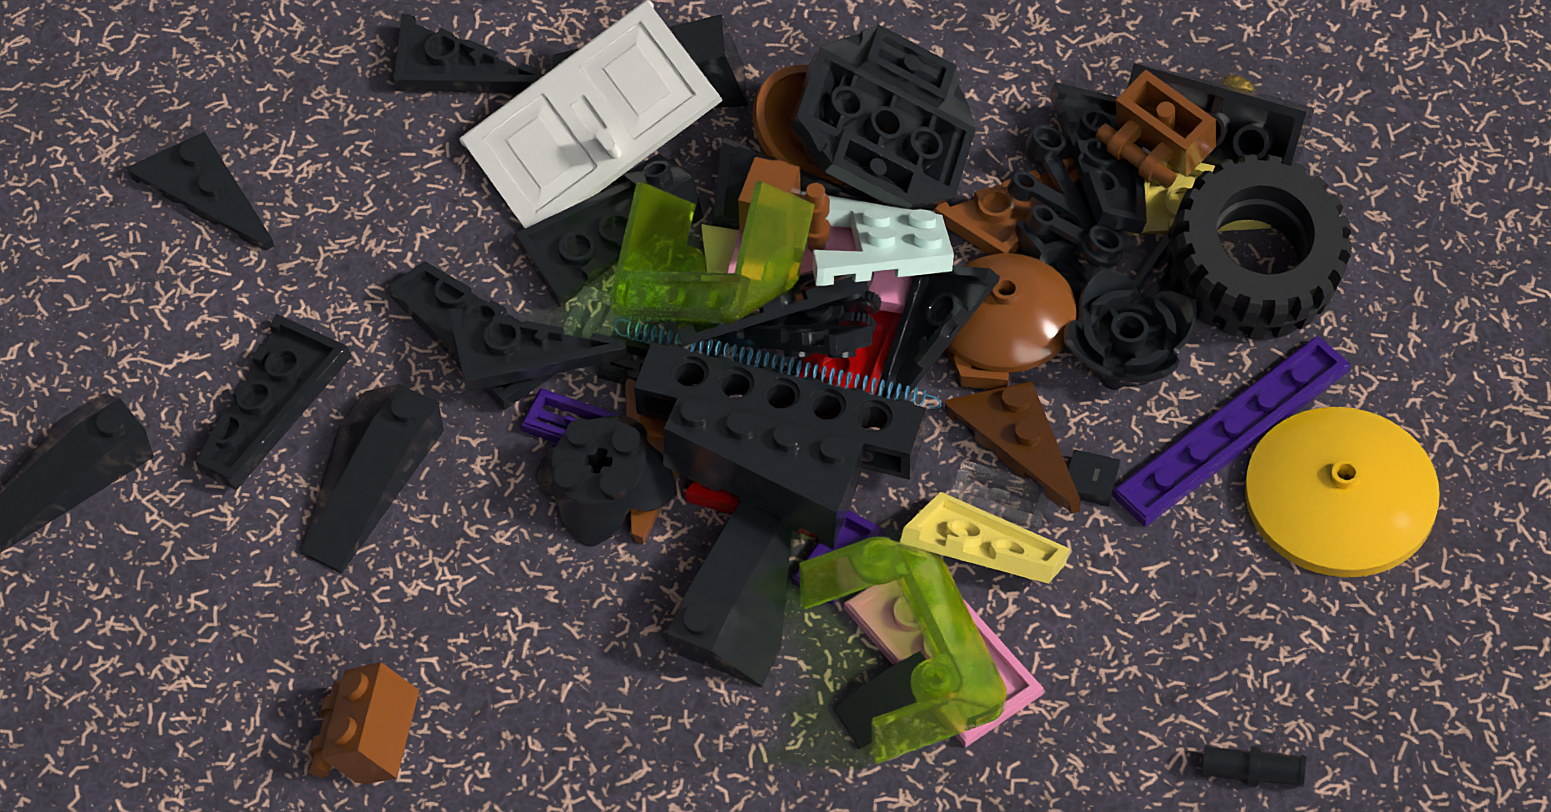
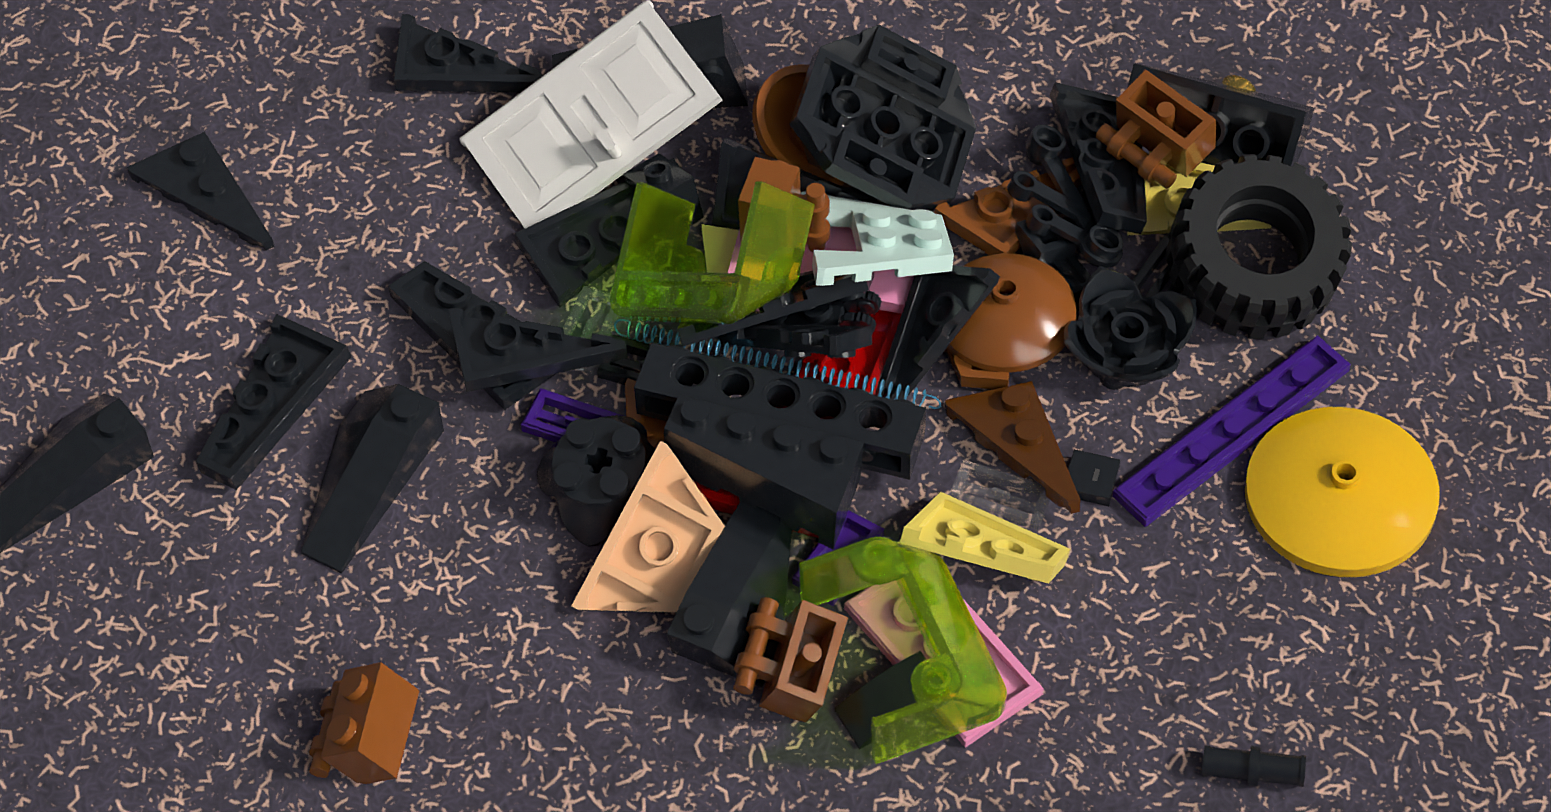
(654, 543): none -> light nougat wing
(802, 660): none -> dark orange brick

